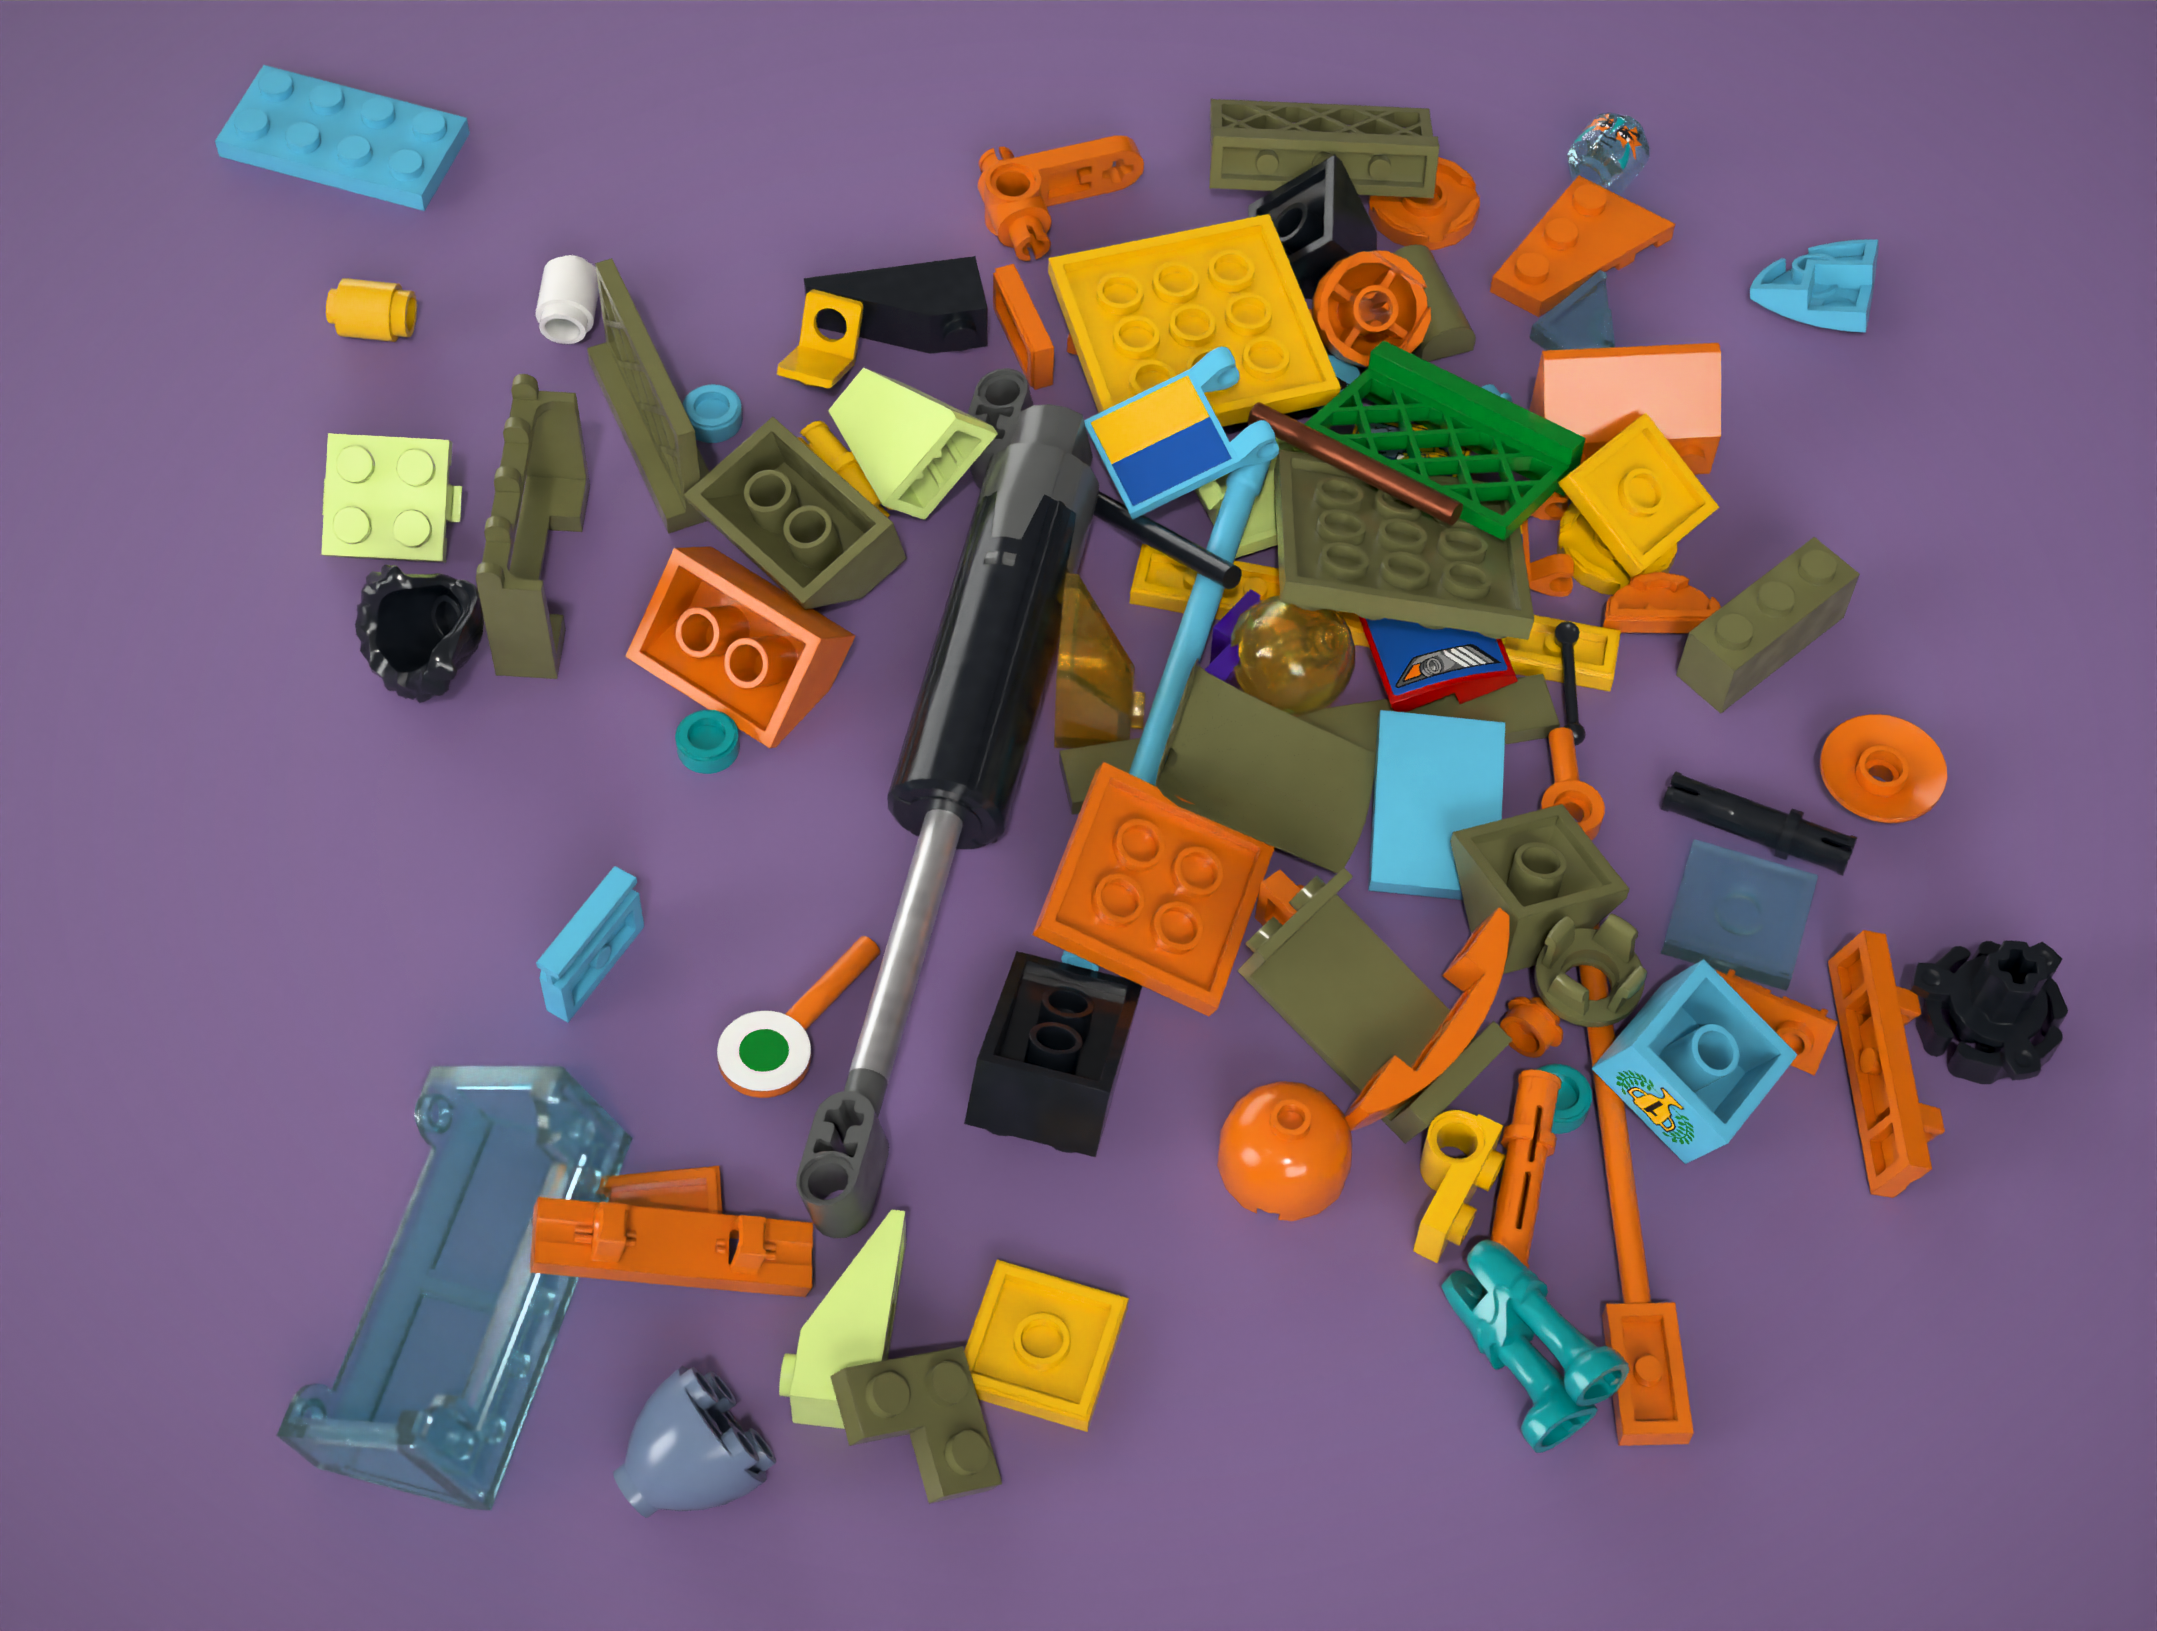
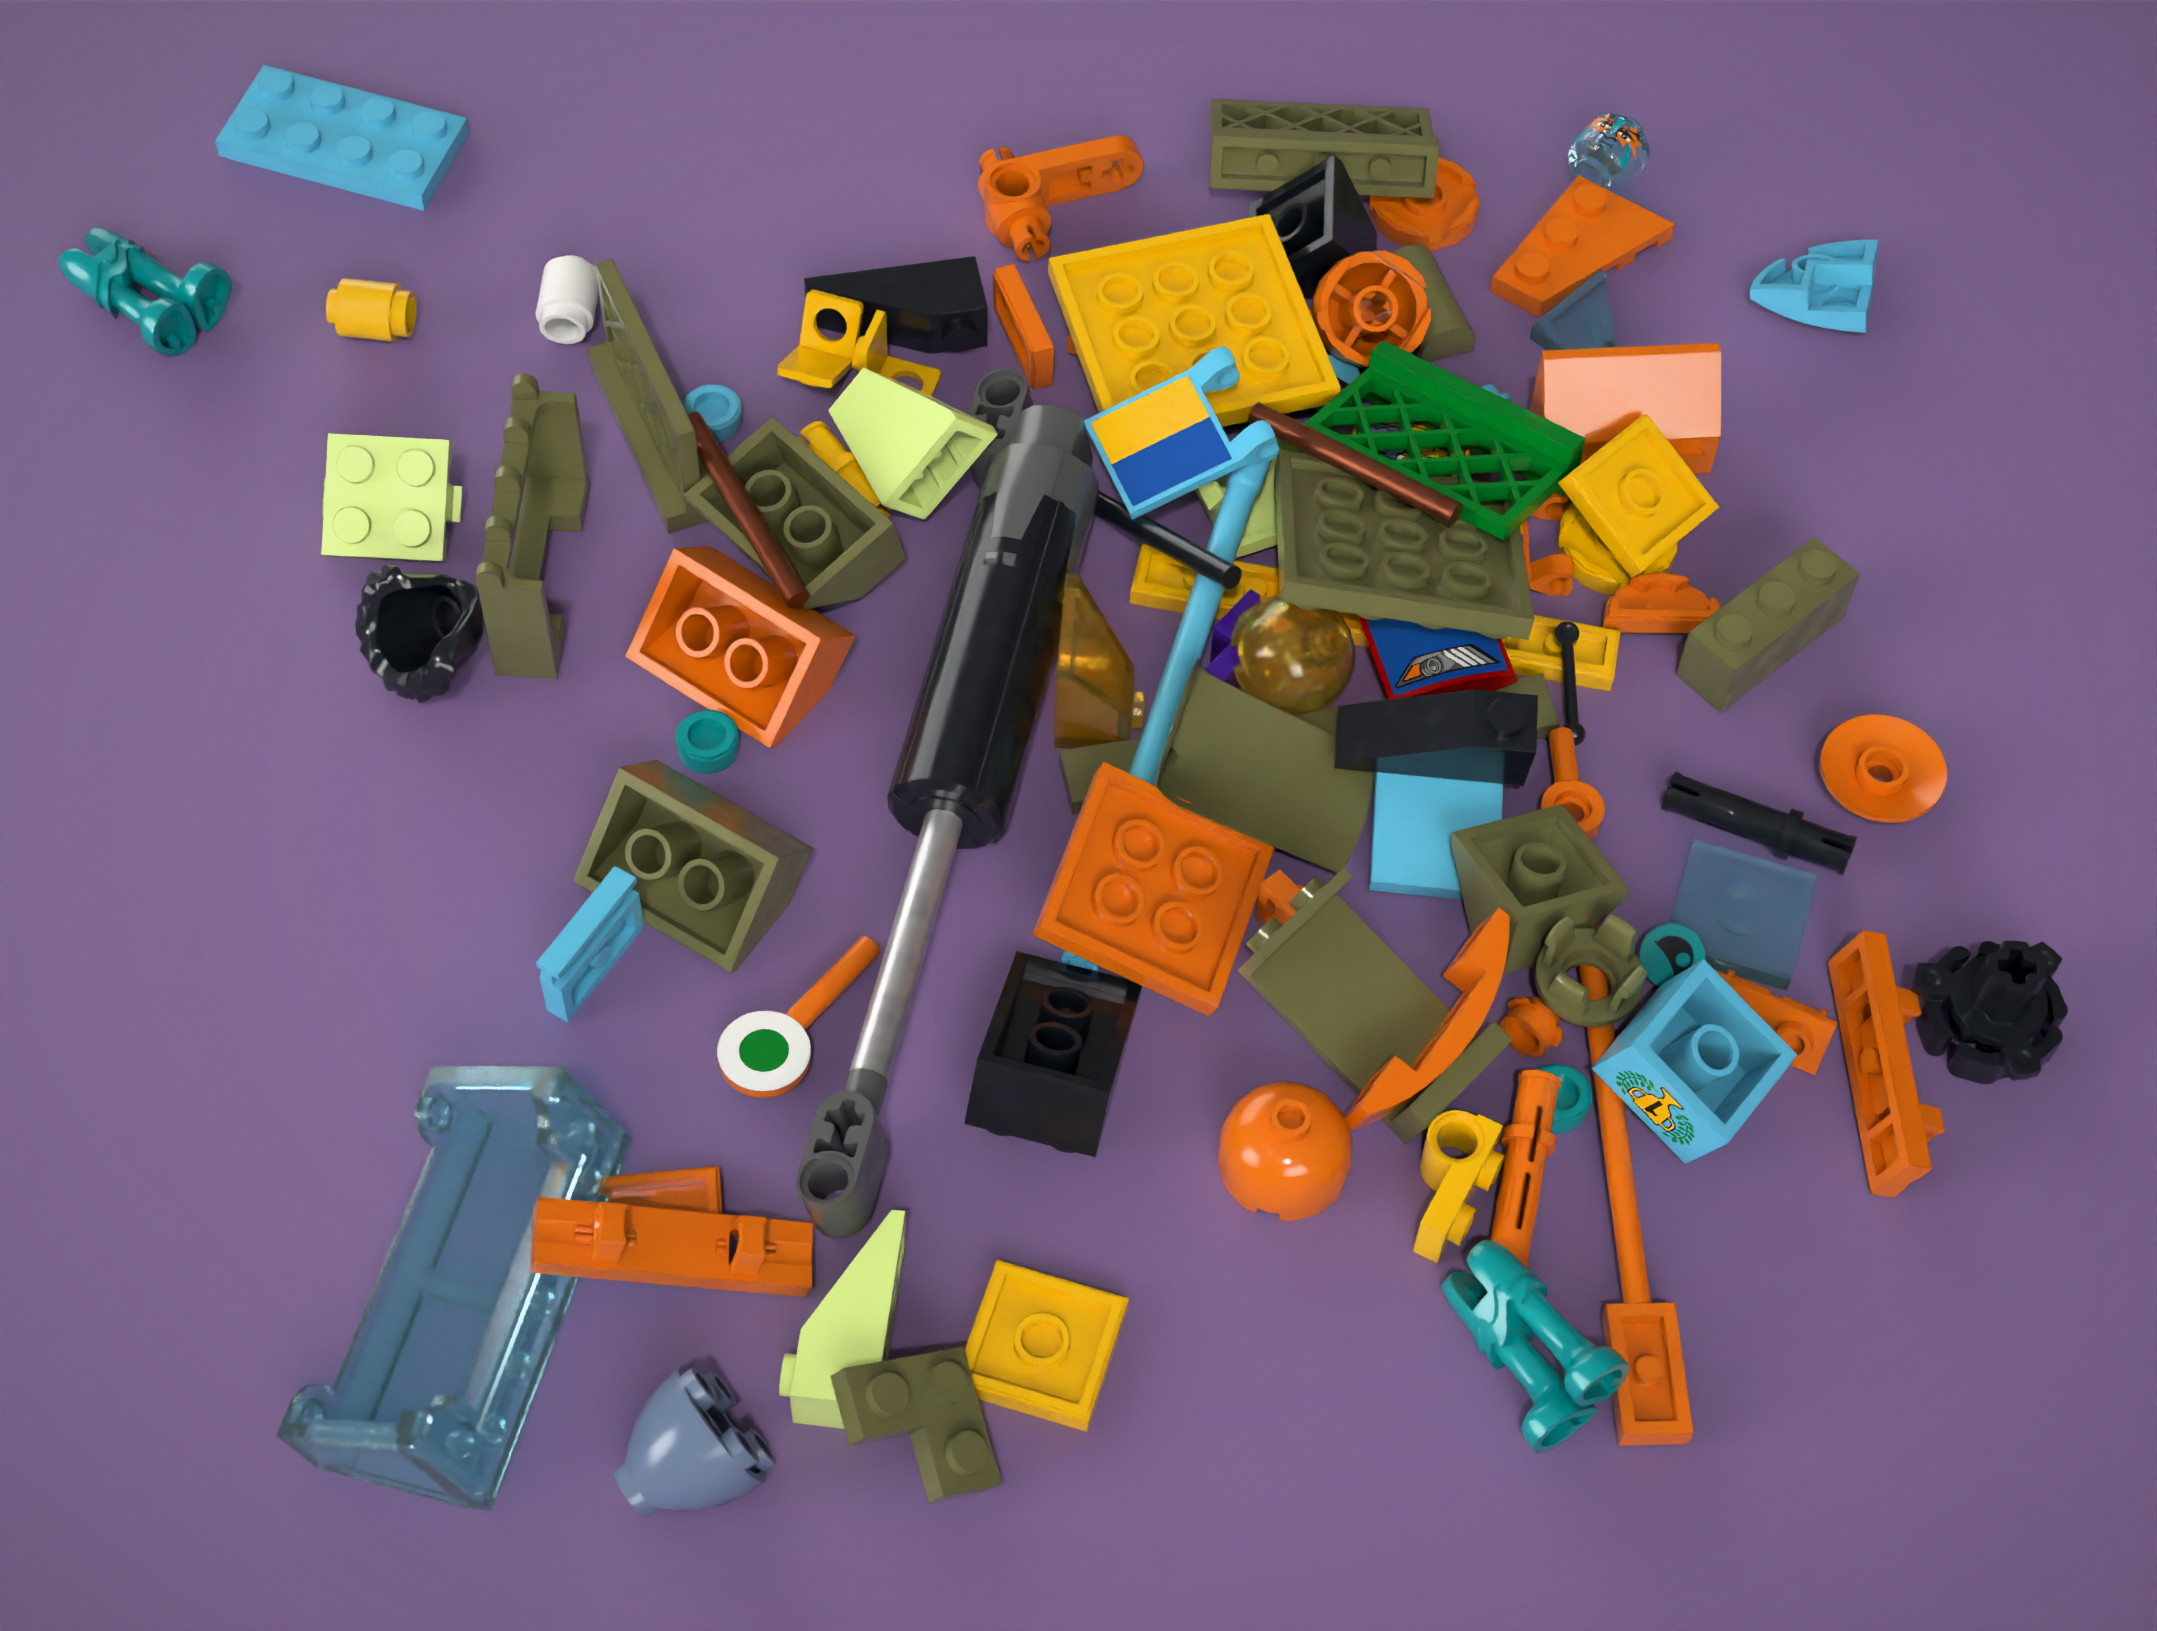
(182, 302): none -> teal piece
(699, 861): none -> olive slope
(748, 515): none -> copper bar
(872, 354): none -> yellow bracket
(1442, 736): none -> black slope
(1670, 950): none -> teal tile

